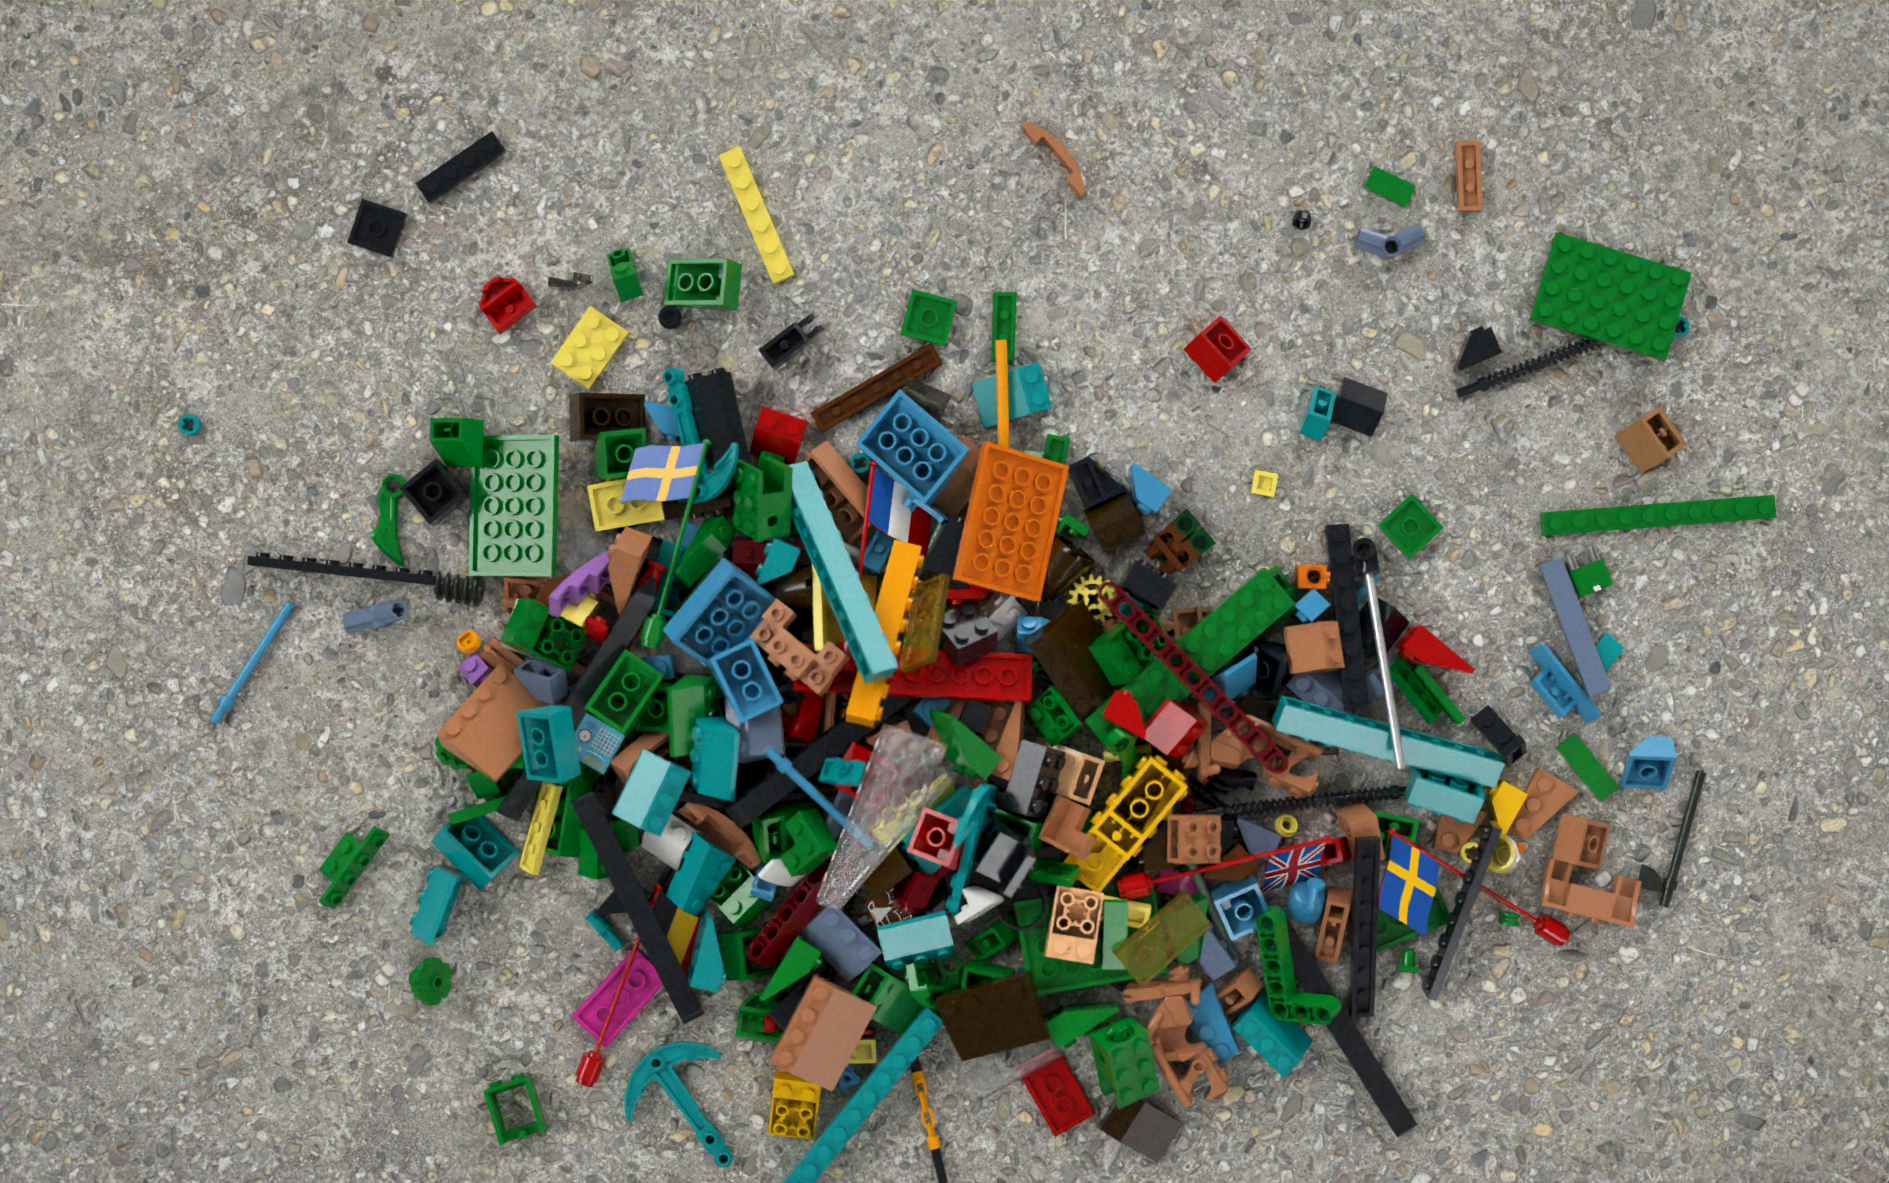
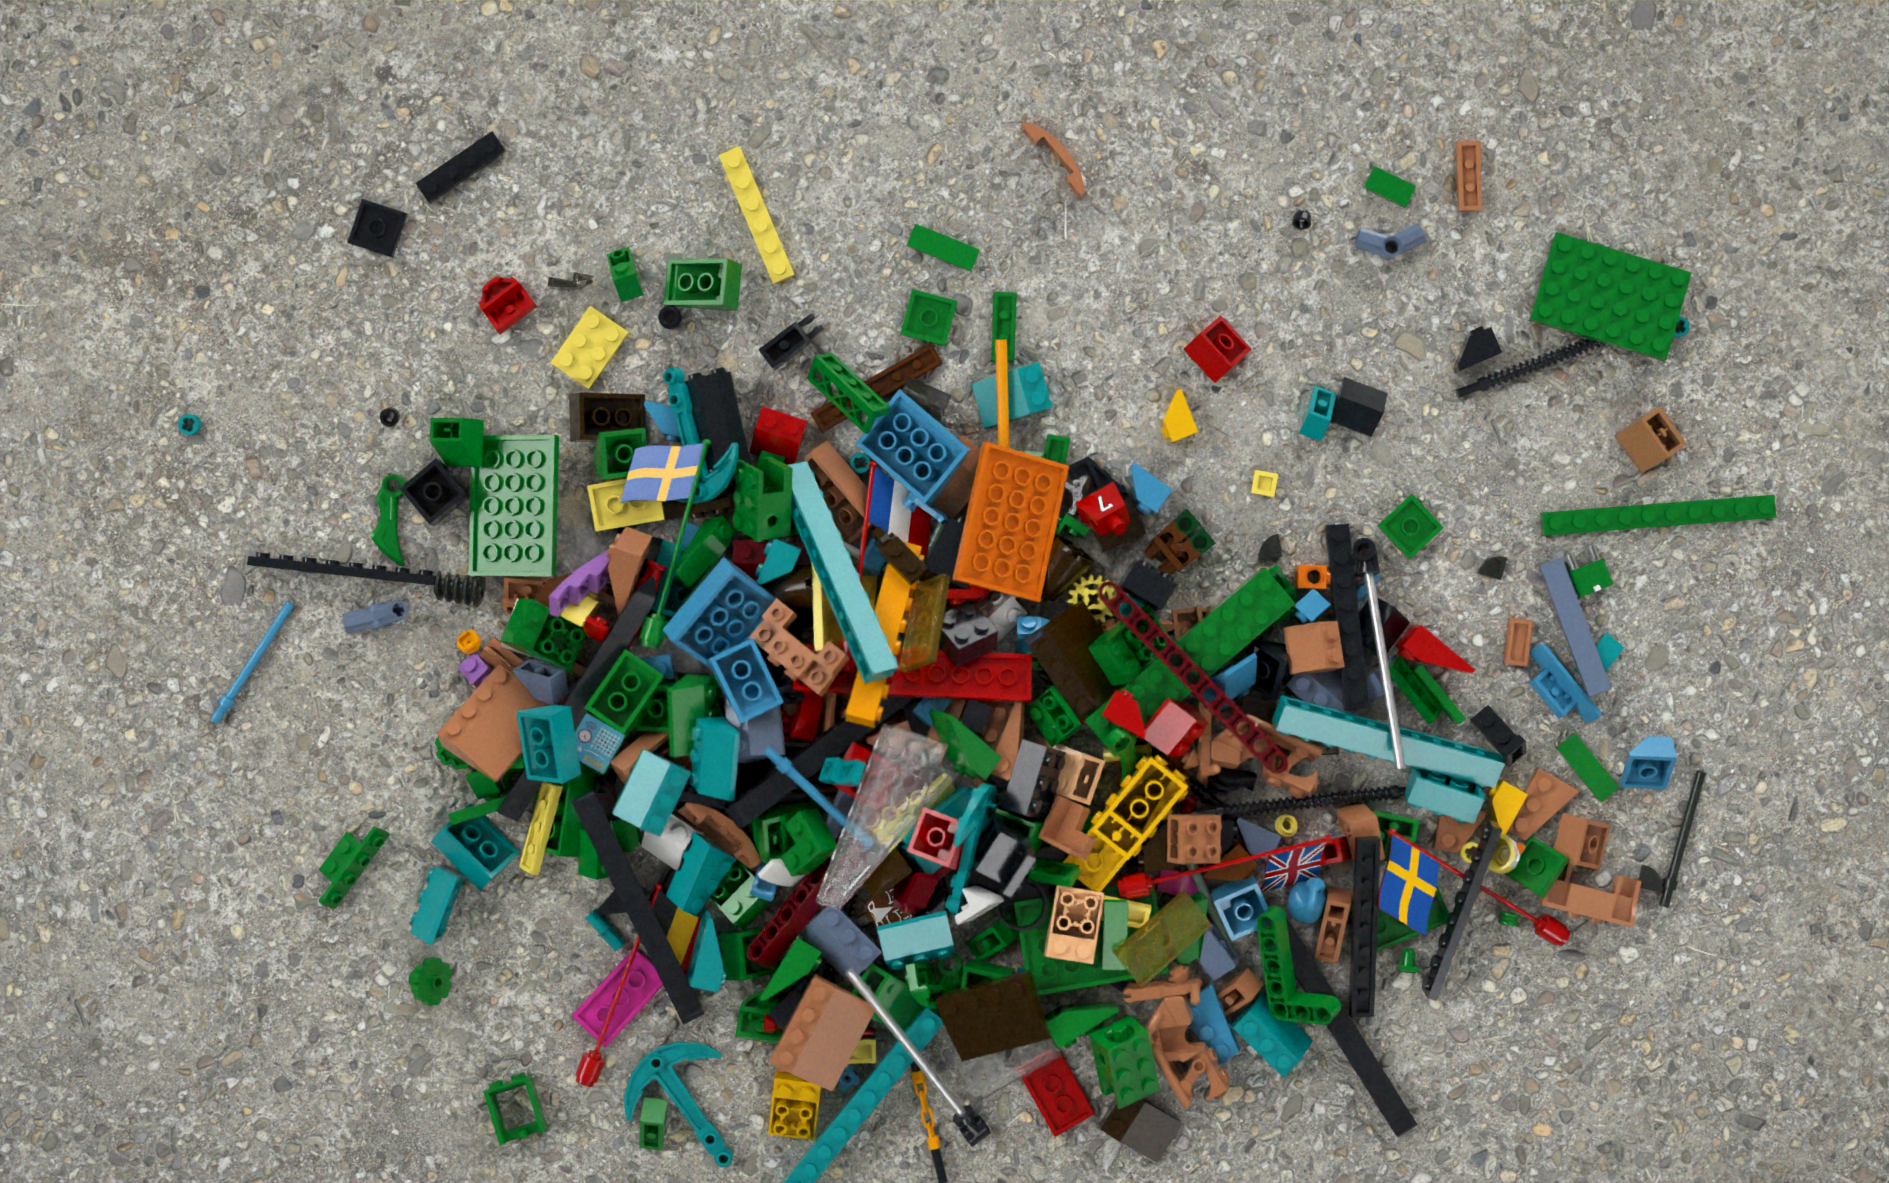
(385, 414): none -> black hinge
(653, 1123): none -> green slope
(847, 385): none -> green fence
(899, 556): none -> dark brown hinge
(943, 247): none -> green tile
(971, 1126): none -> flat silver piece
(1073, 492): none -> clear smoke slope
(1104, 511): none -> red torso
(1178, 419): none -> yellow slope
(1270, 548): none -> pearl dark grey tile
(1493, 567): none -> pearl dark grey tile
(1518, 642): none -> nougat tile
(1538, 867): none -> green tile

